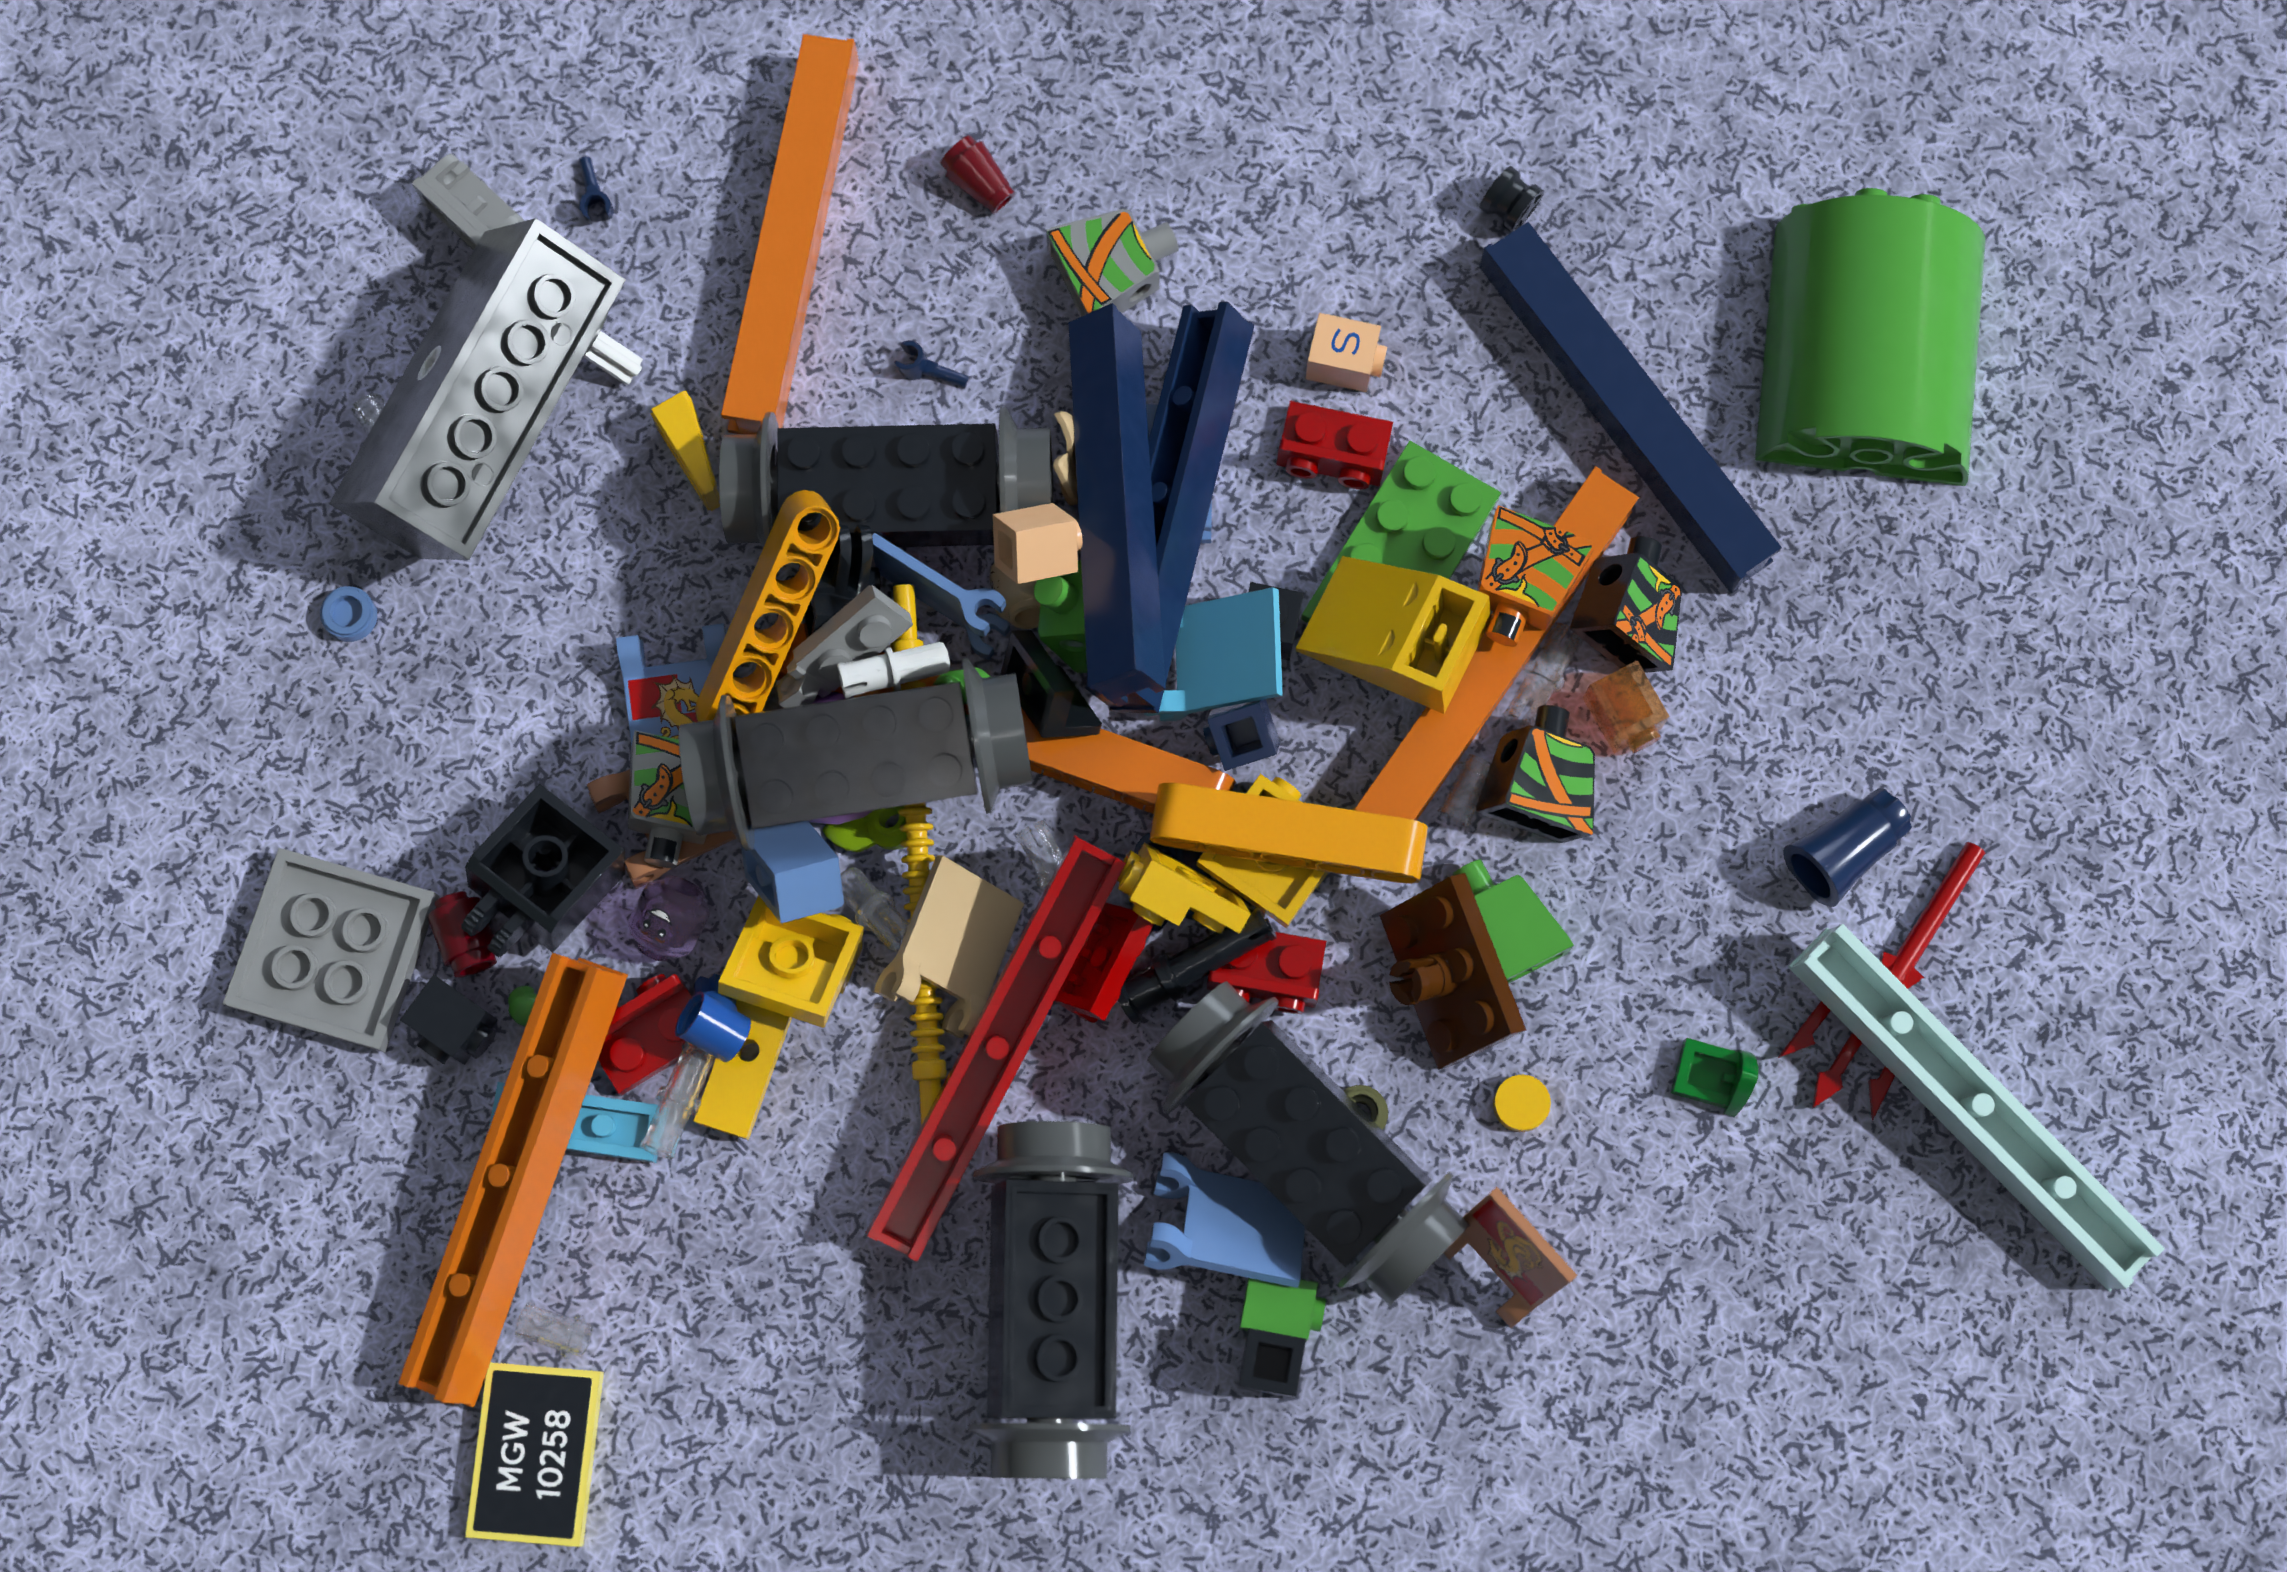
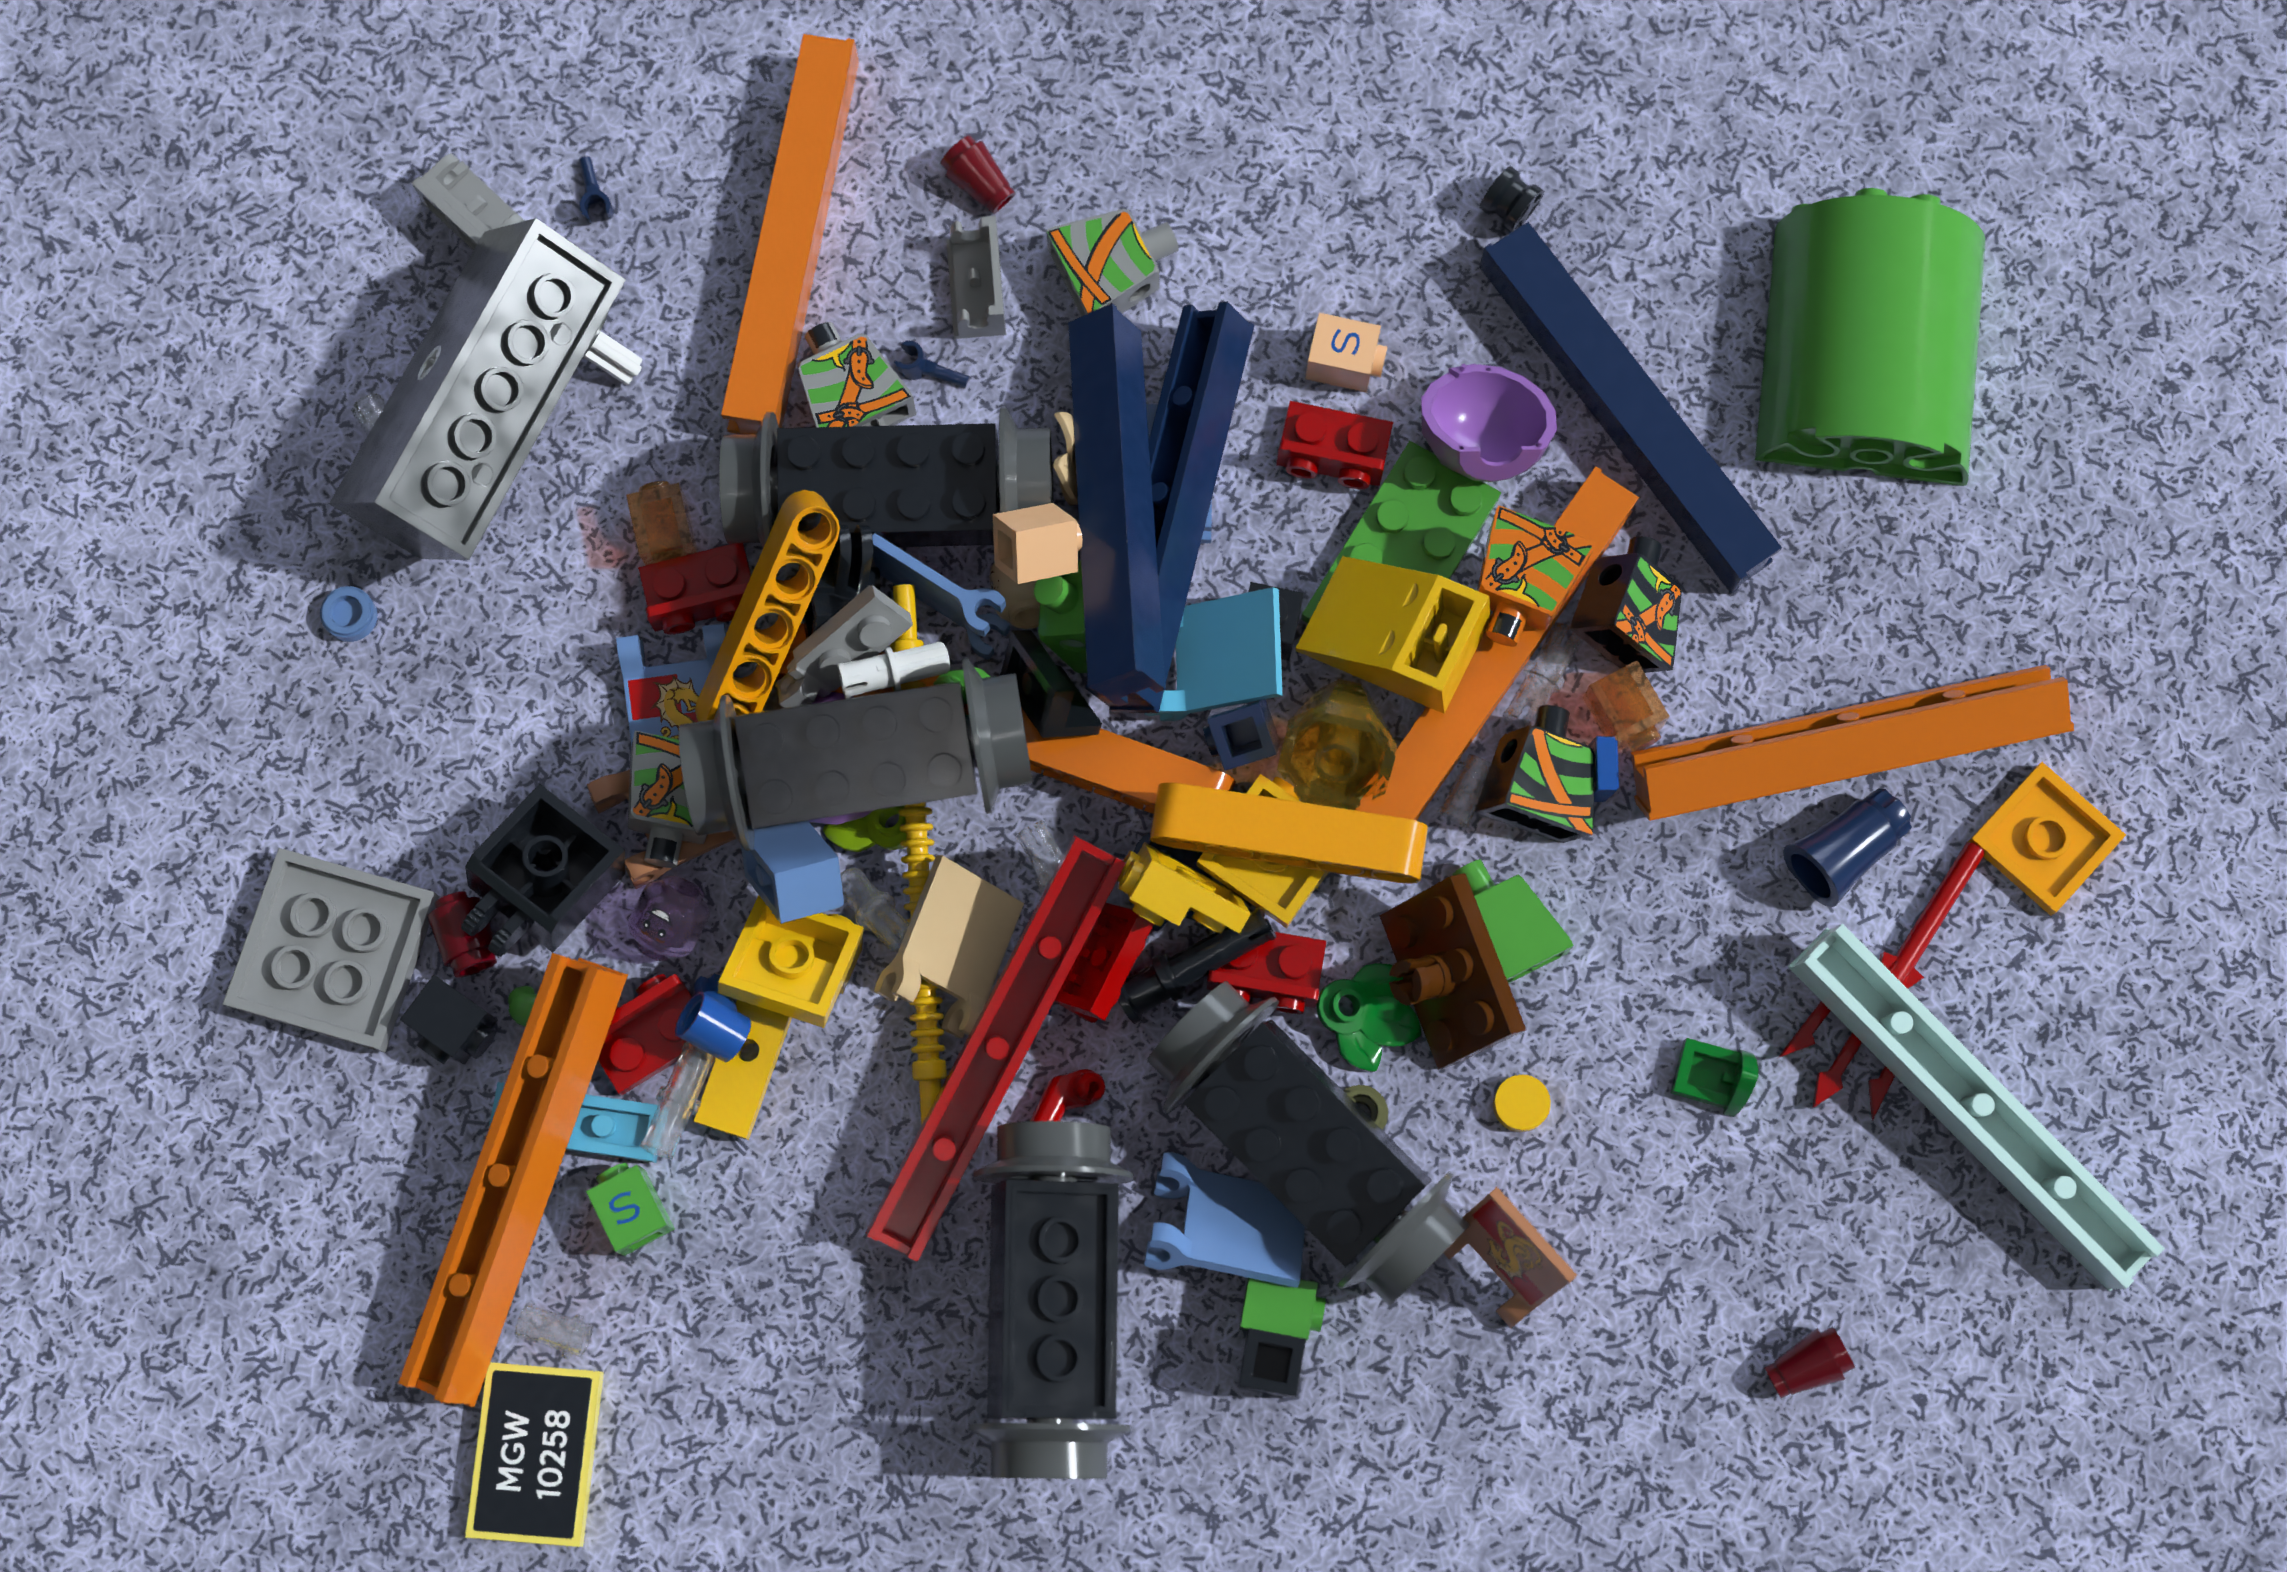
(629, 1208): none -> bright green brick
(661, 522): none -> clear orange brick
(681, 431): yellow slope -> none
(695, 588): none -> red bracket
(851, 382): none -> torso
(976, 280): none -> light grey hinge
(1067, 1093): none -> red arm
(1338, 748): none -> clear yellow cone
(1375, 1020): none -> green plate
(1487, 422): none -> medium lavender cylinder
(1606, 767): none -> blue tile
(1810, 1363): none -> dark red cone
(1850, 742): none -> orange tile
(2047, 838): none -> light orange tile

